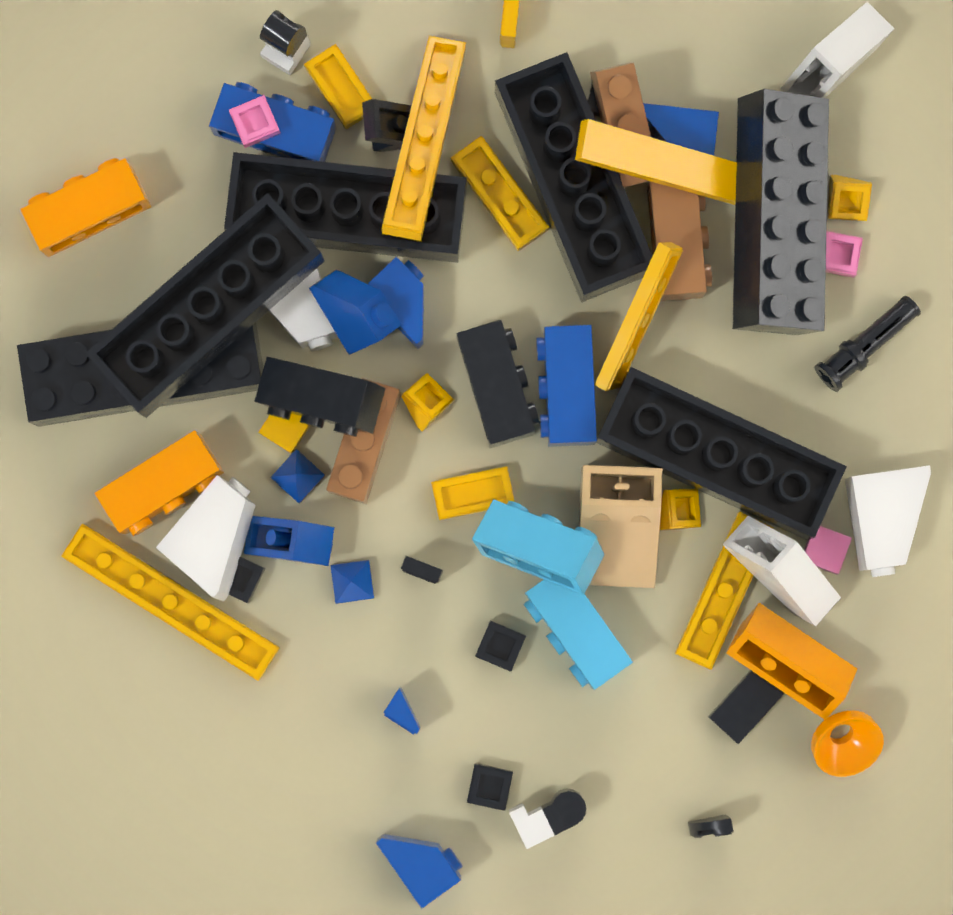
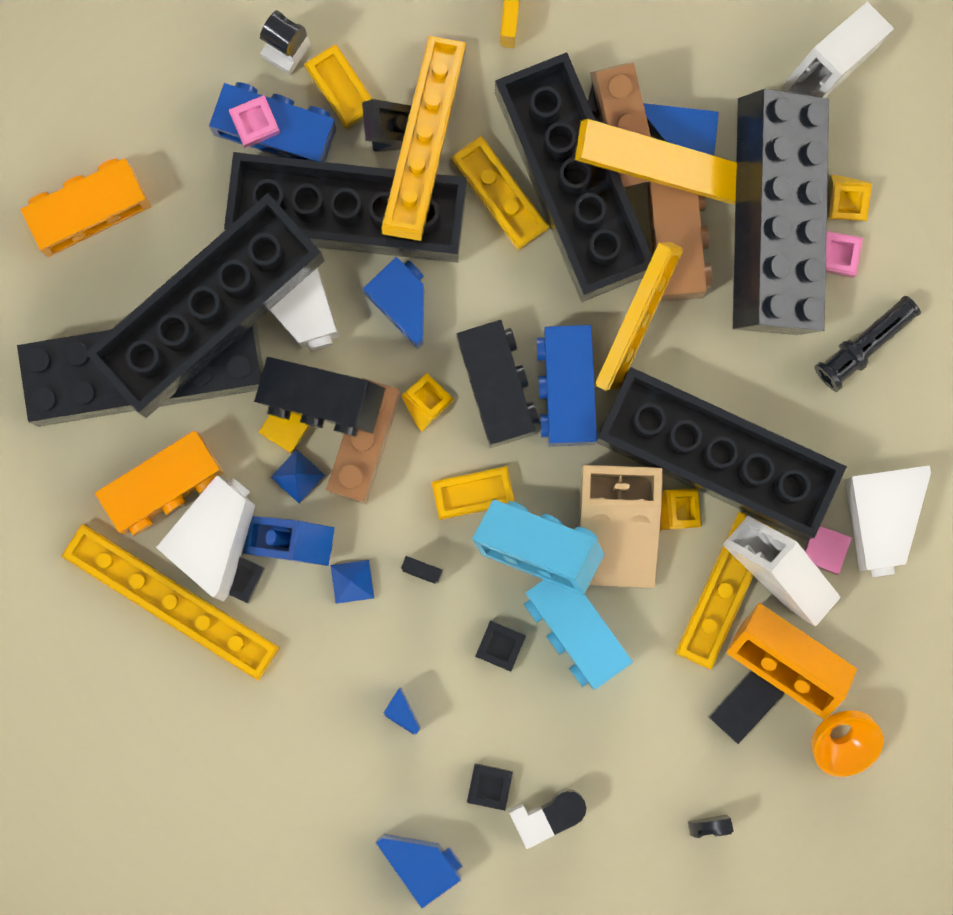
(354, 310): blue slope -> none

